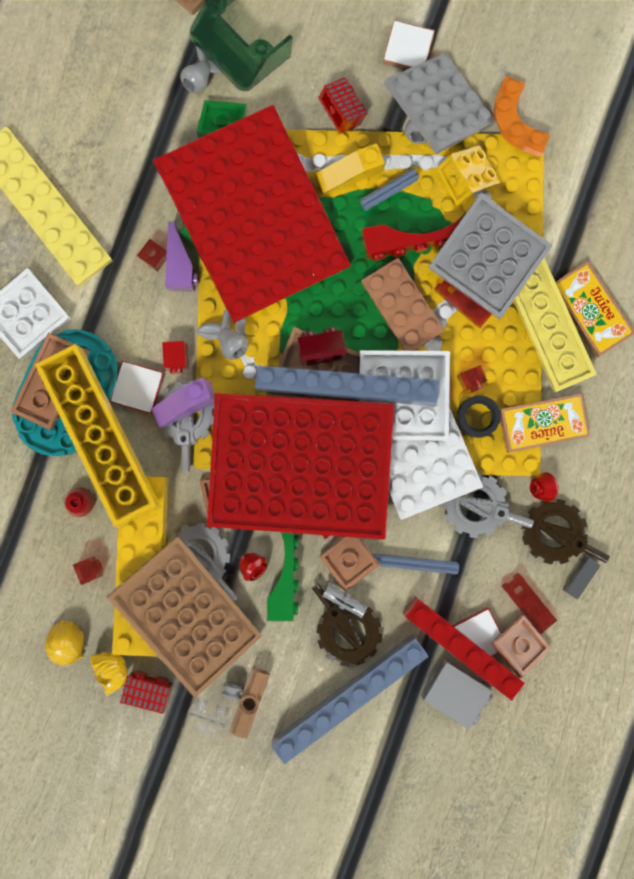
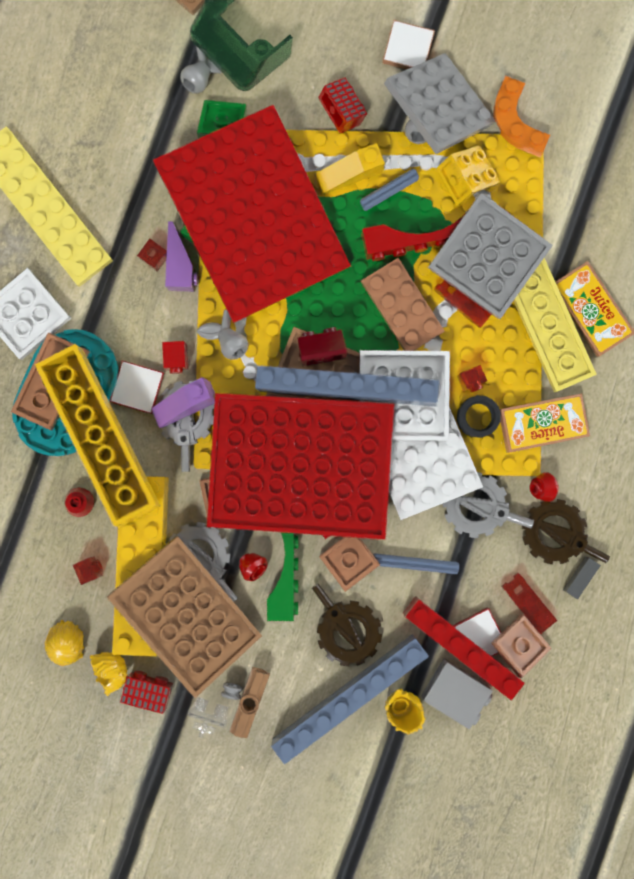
(345, 601): light grey pin -> none
(404, 711): none -> yellow hair

